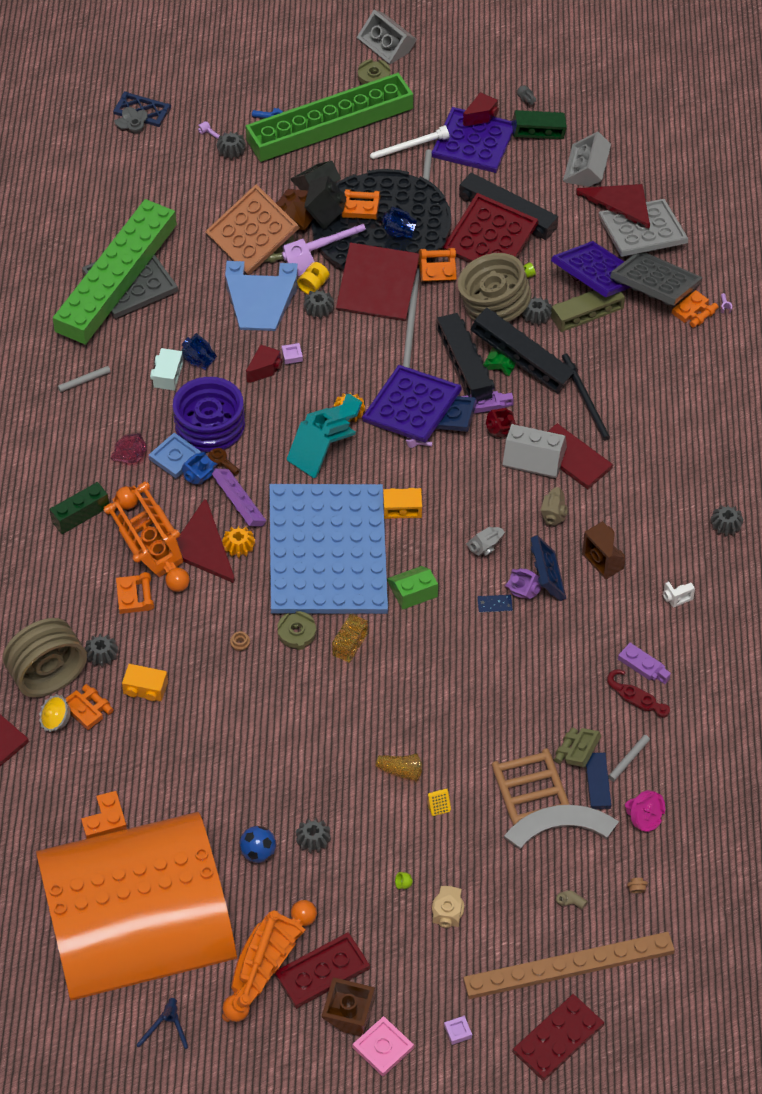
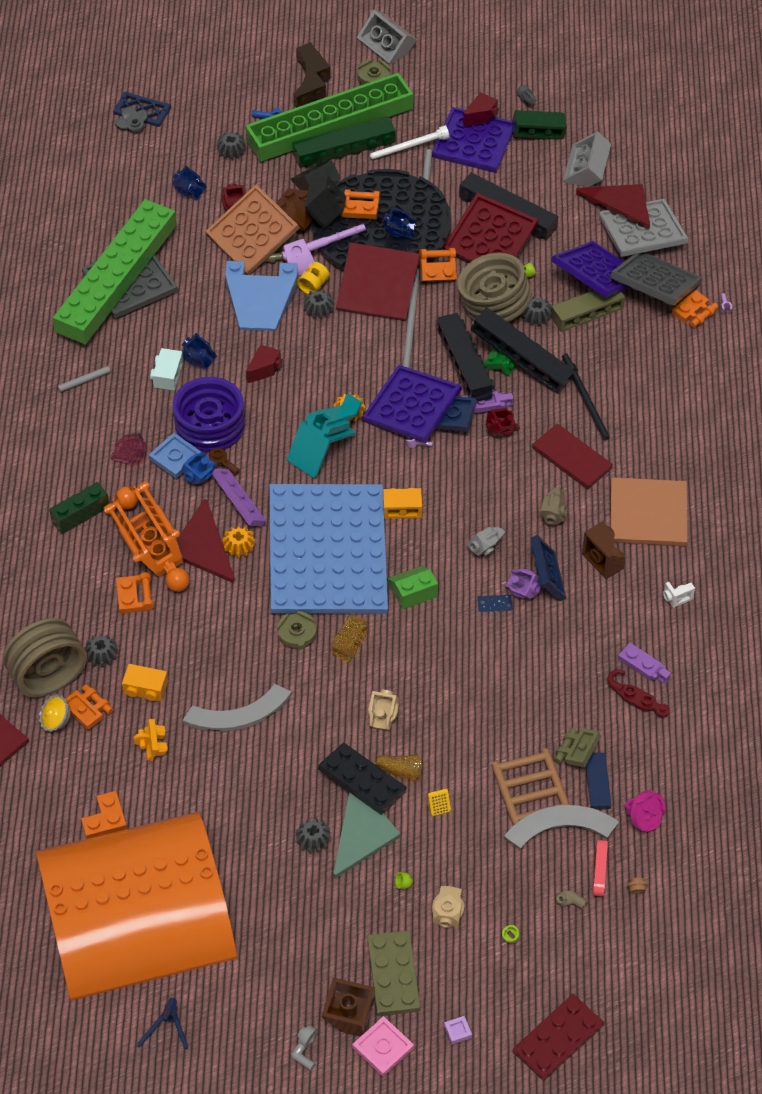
(148, 740): none -> light orange hips
(188, 183): none -> clear blue hand
(205, 127): lavender hand -> none
(232, 194): none -> dark red hand
(238, 718): none -> light grey tile
(240, 636): medium nougat plate -> none
(257, 844): blue piece -> none
(263, 955): orange piece -> none
(292, 353): lavender plate -> none
(306, 1038): none -> light grey plate
(313, 972): dark red plate -> none
(316, 72): none -> dark brown arch
(344, 142): none -> dark green brick
(362, 778): none -> black plate
(362, 835): none -> sand green tile
(383, 709): none -> tan hand
(393, 973): none -> olive plate
(514, 930): none -> lime hinge
(534, 451): light grey slope -> none
(568, 965): medium nougat plate -> none
(600, 868): none -> coral beam
(628, 758): light grey bar -> none
(649, 511): none -> nougat tile
(726, 520): dark grey gear -> none

